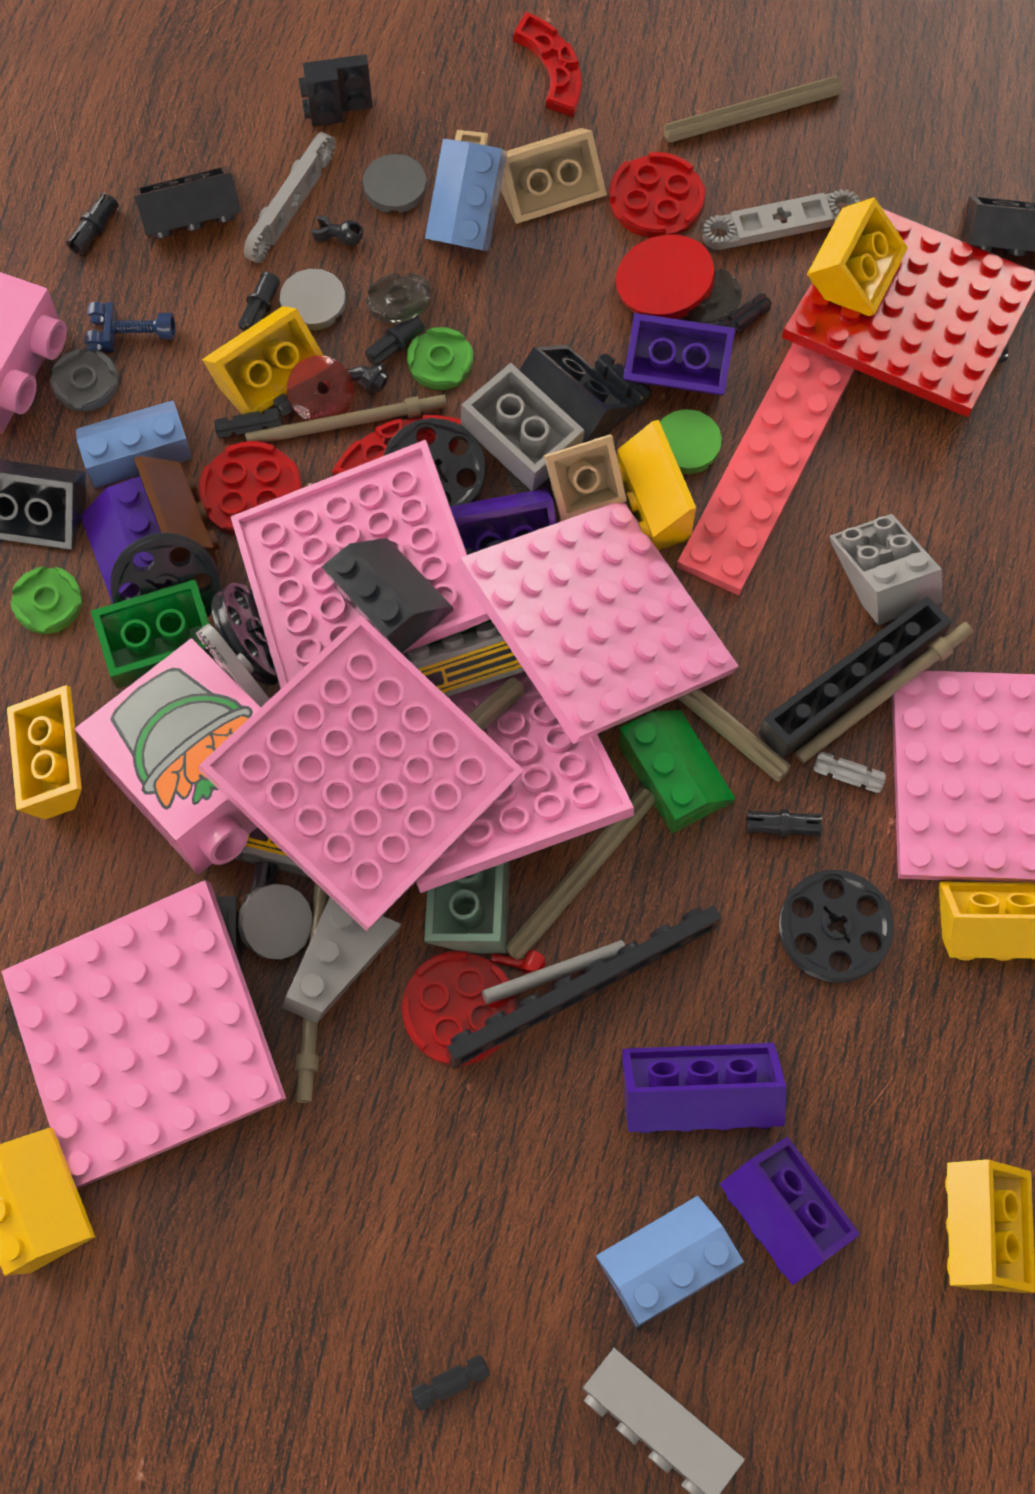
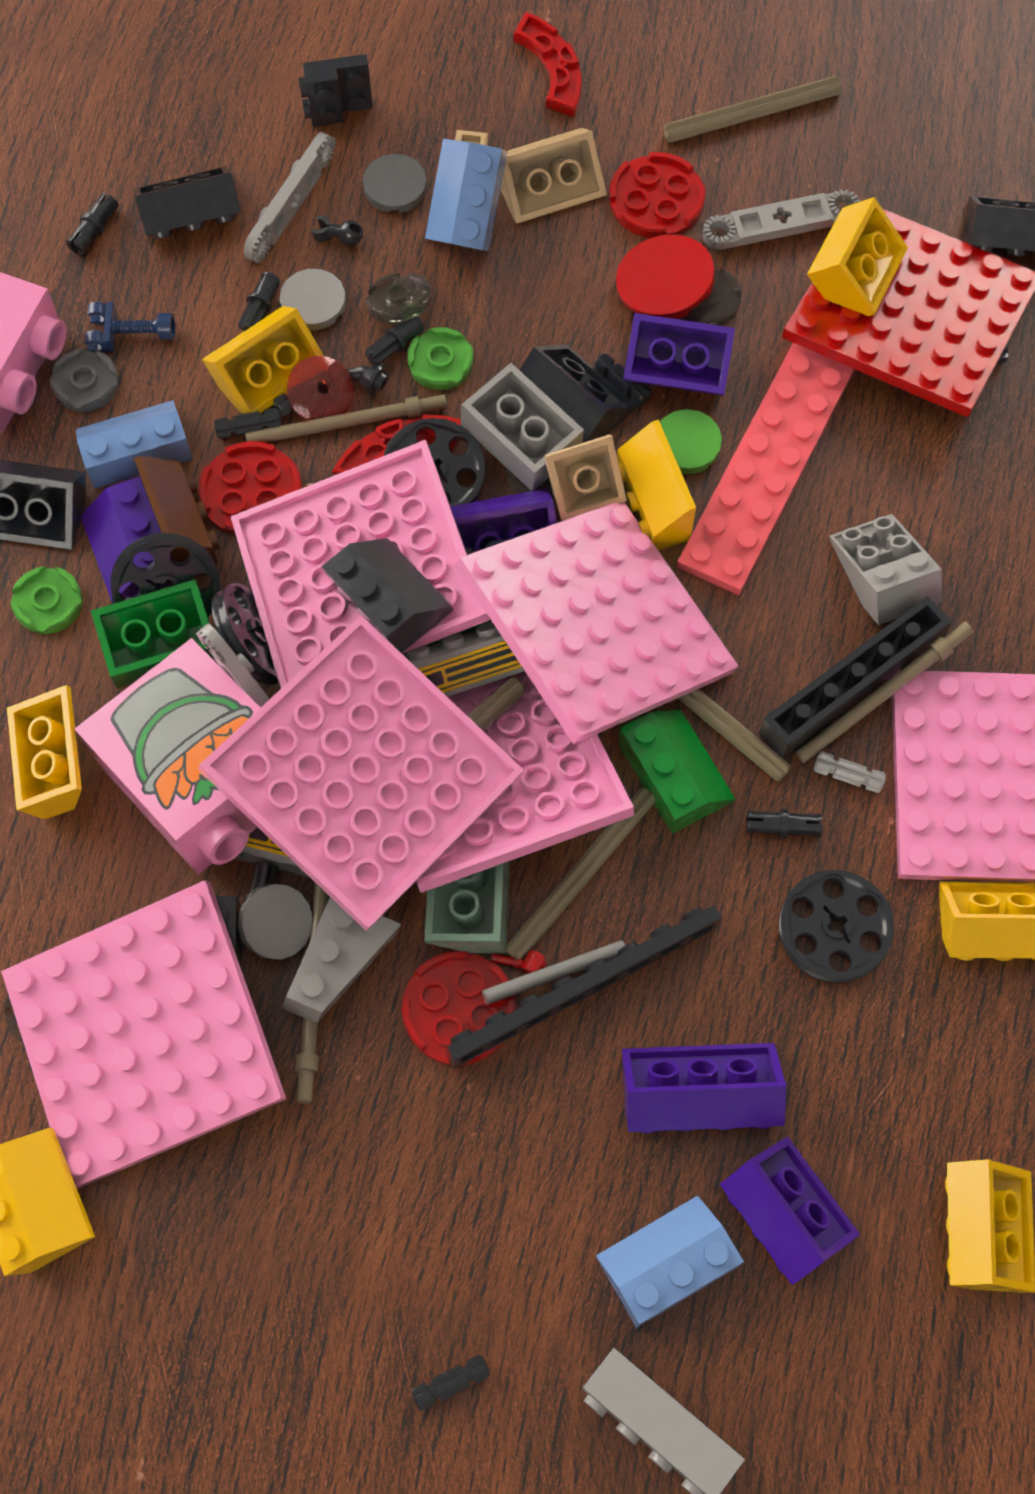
(748, 313): black axle -> none

